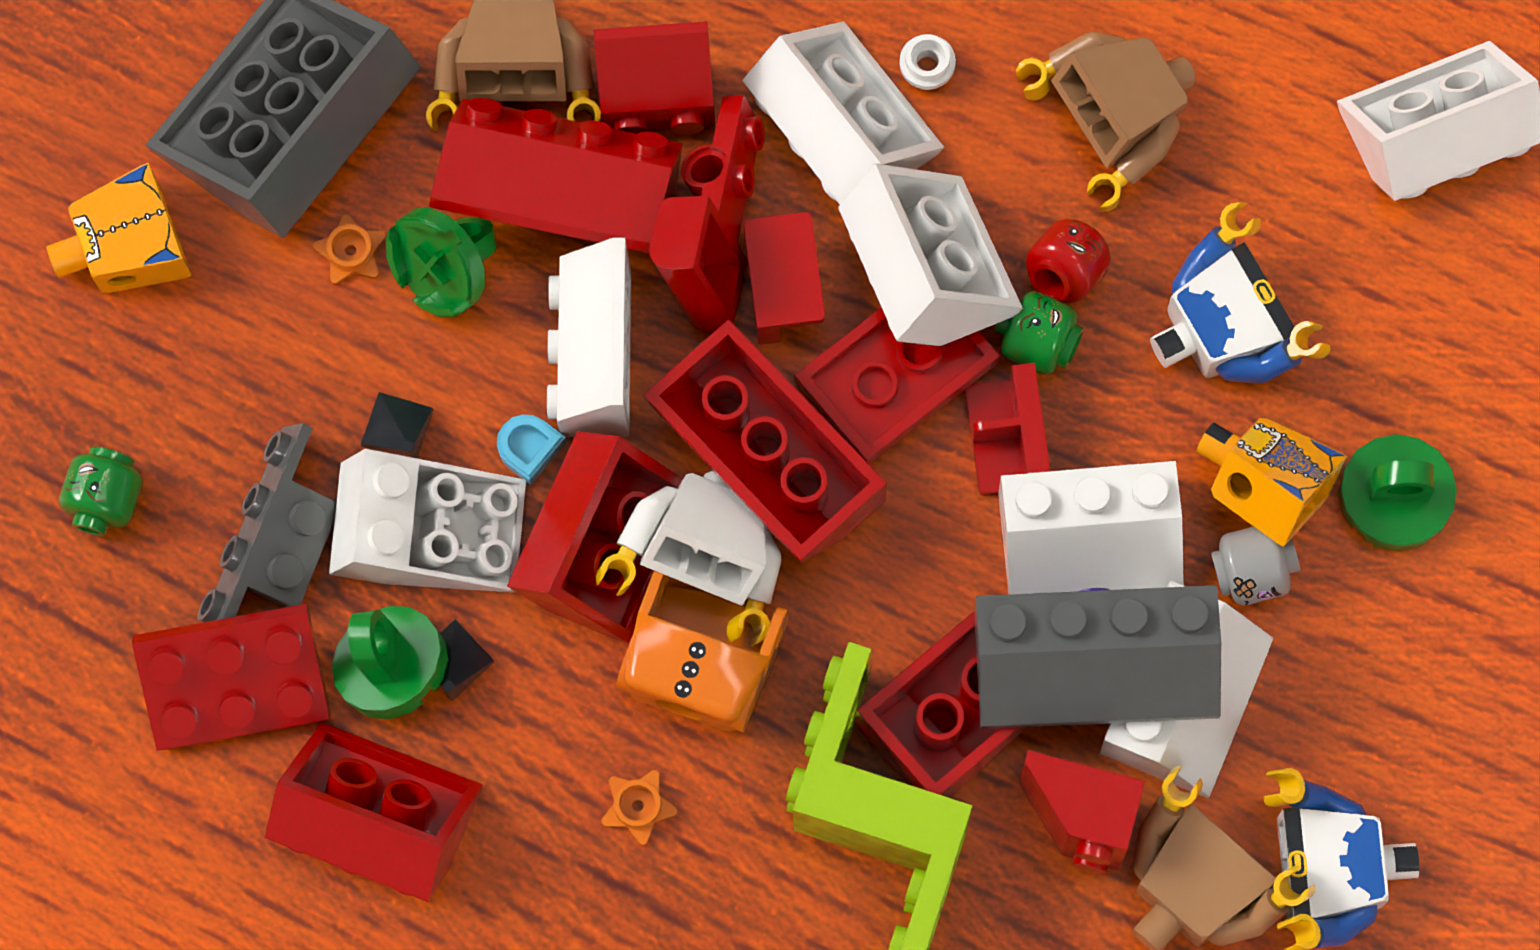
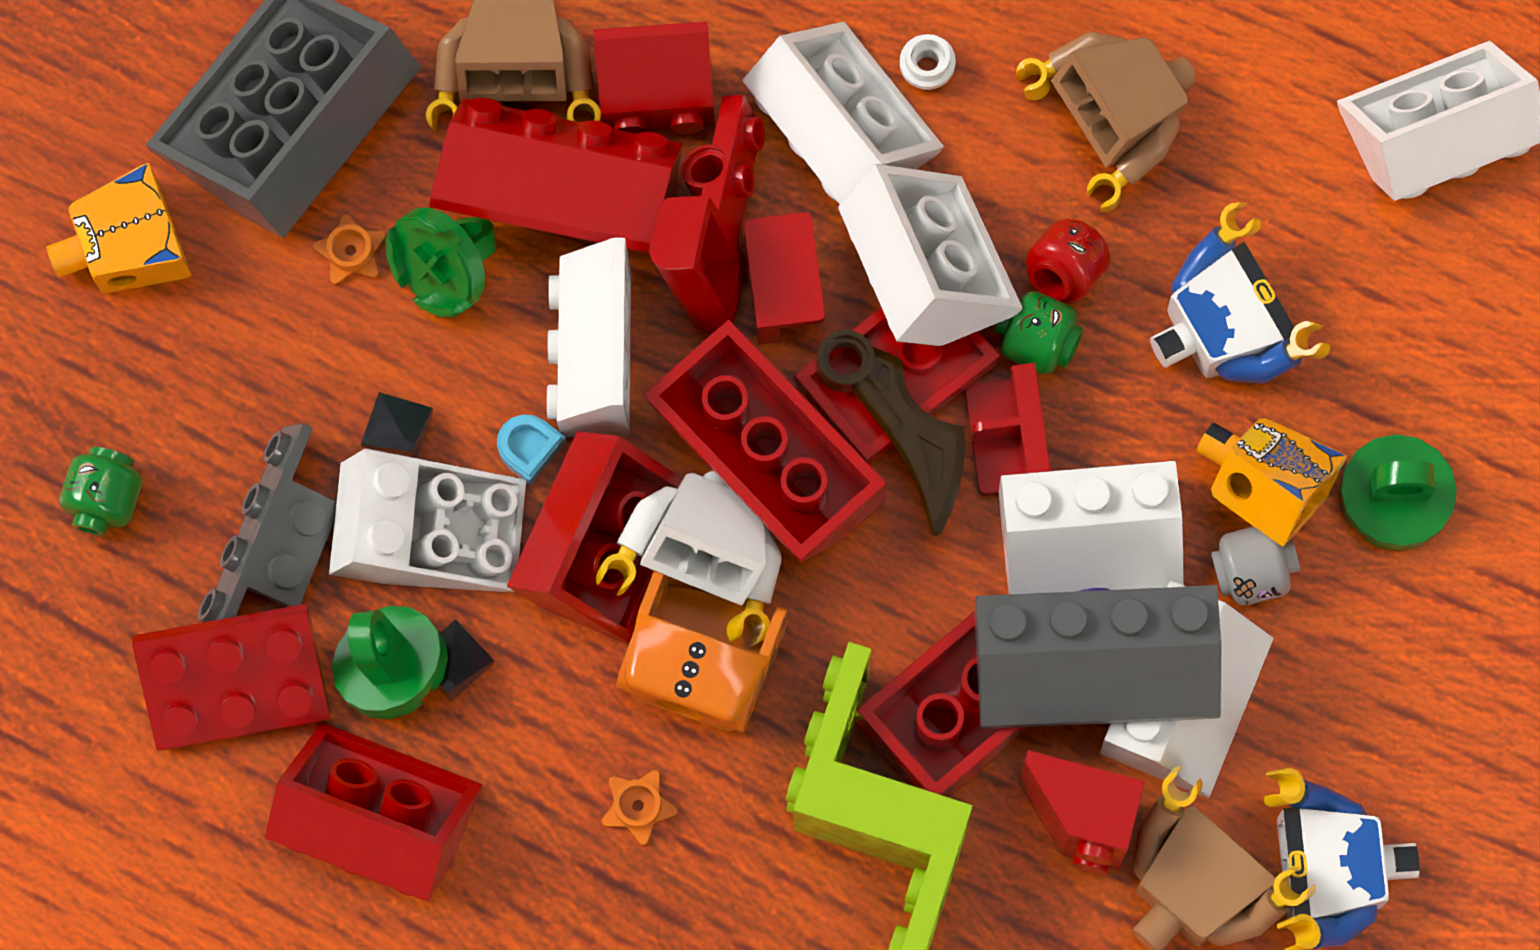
(927, 446): none -> dark brown piece

